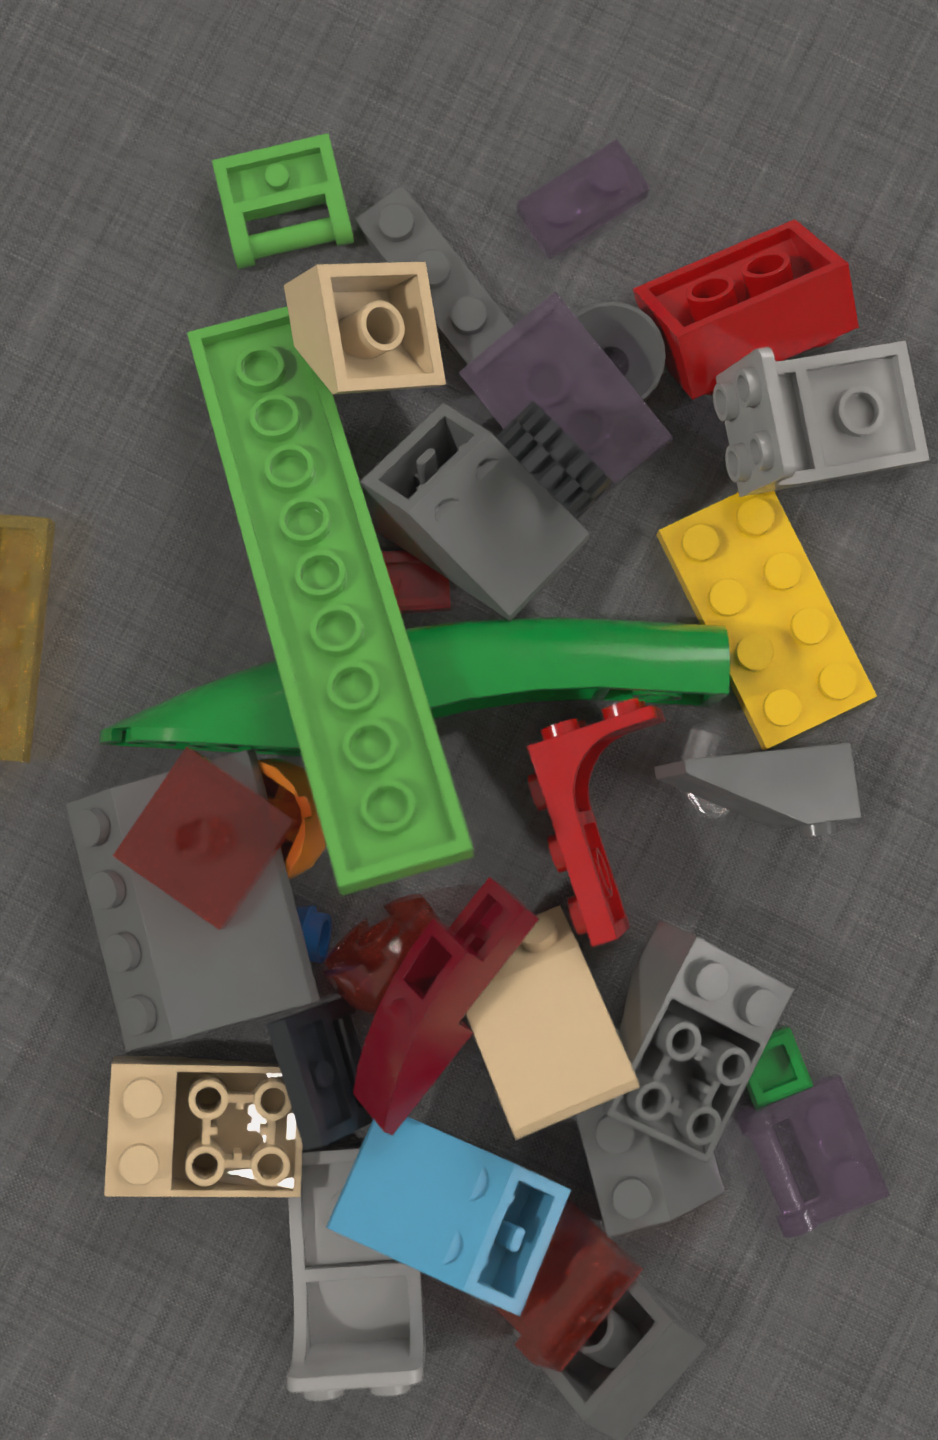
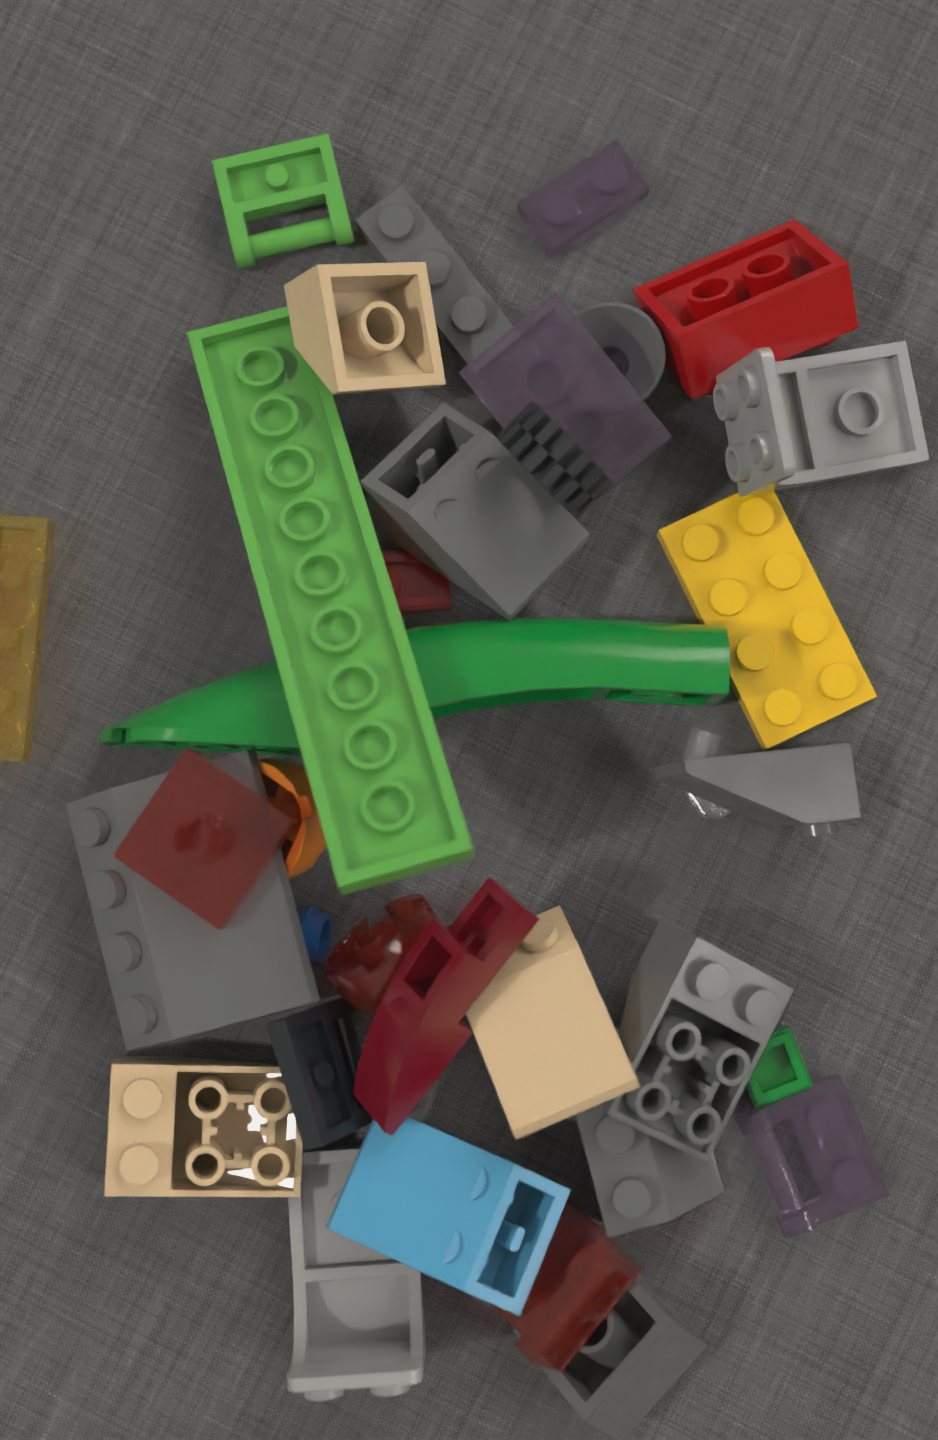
(563, 787): red bracket -> none

